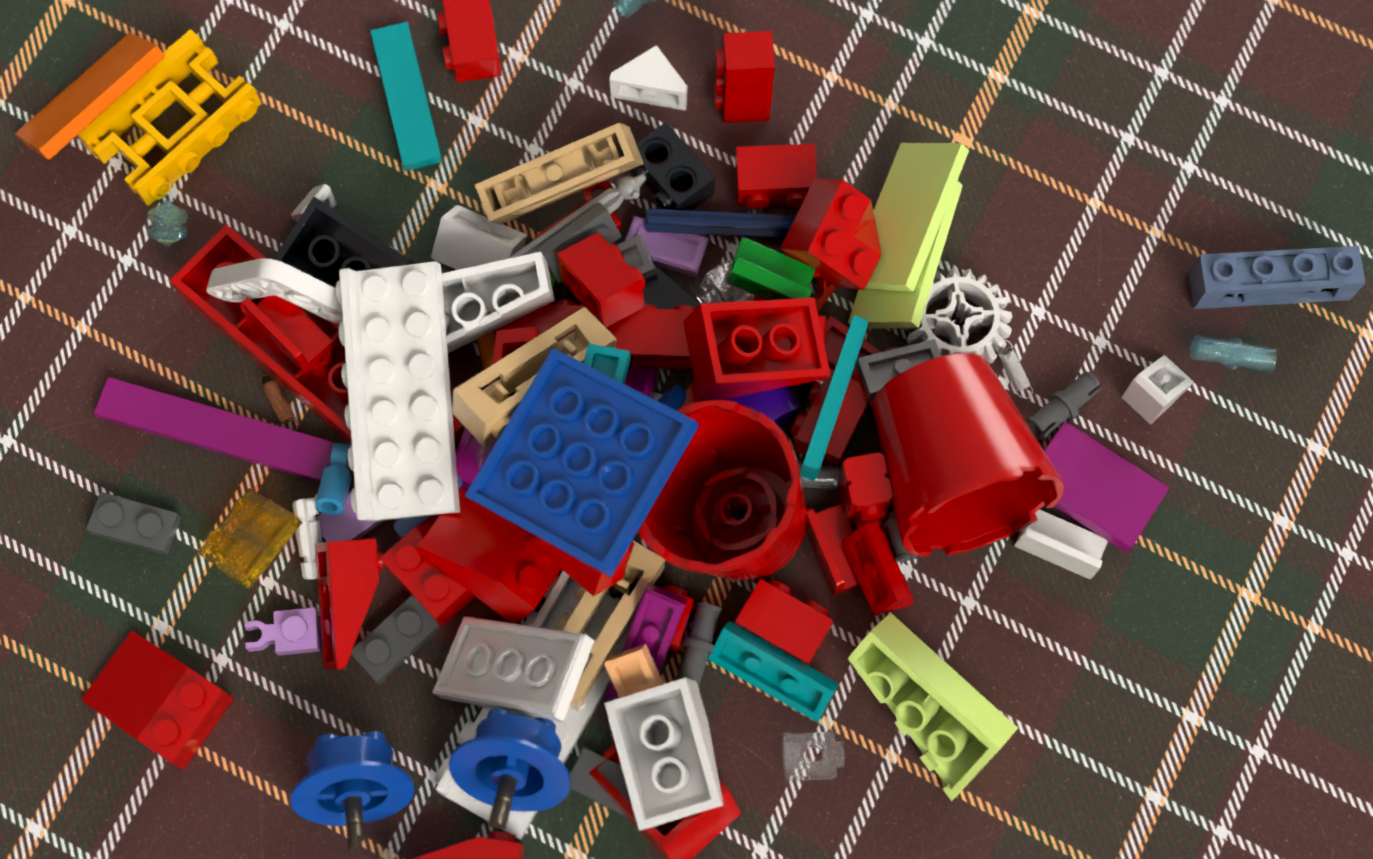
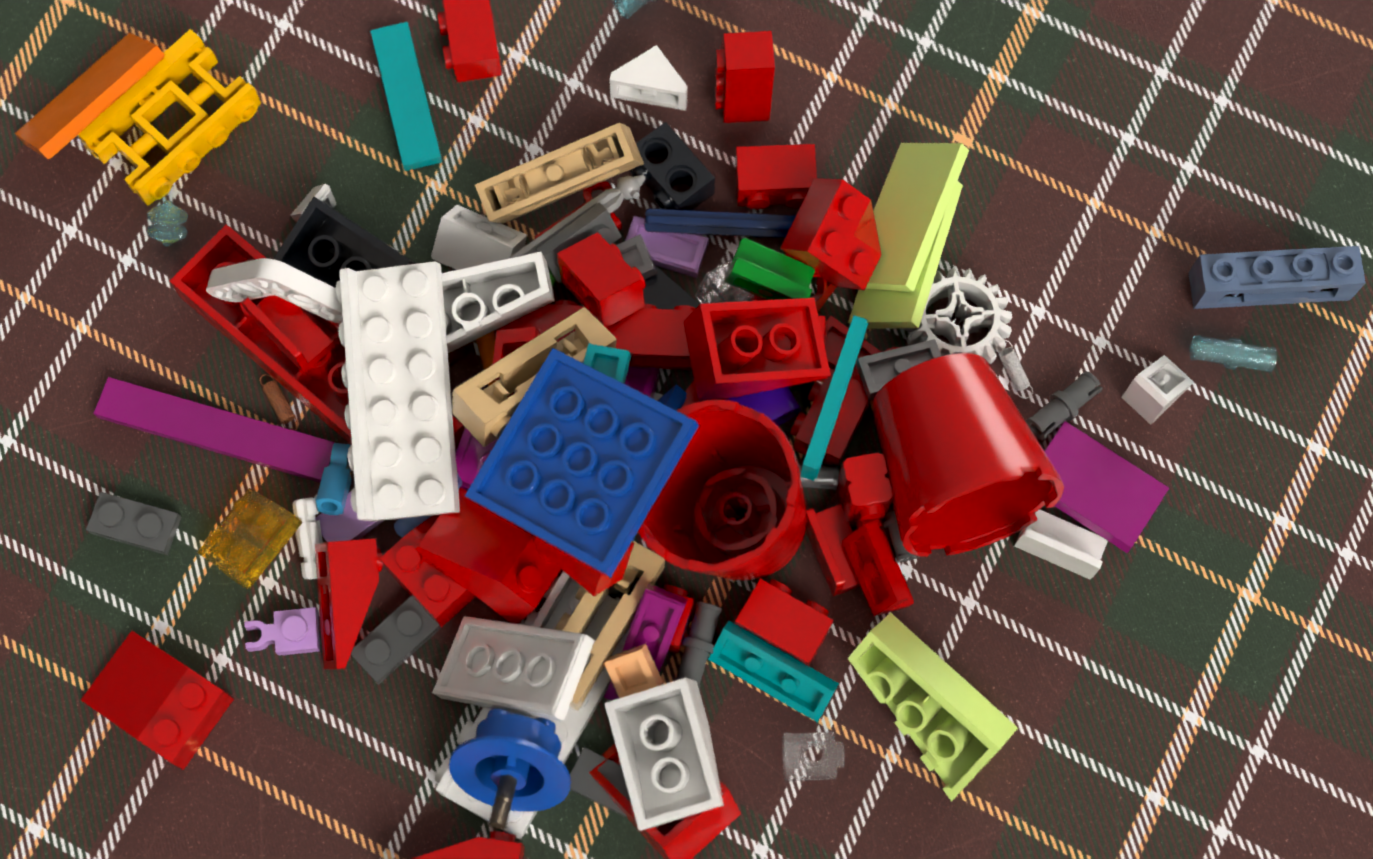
(351, 784): blue piece -> none

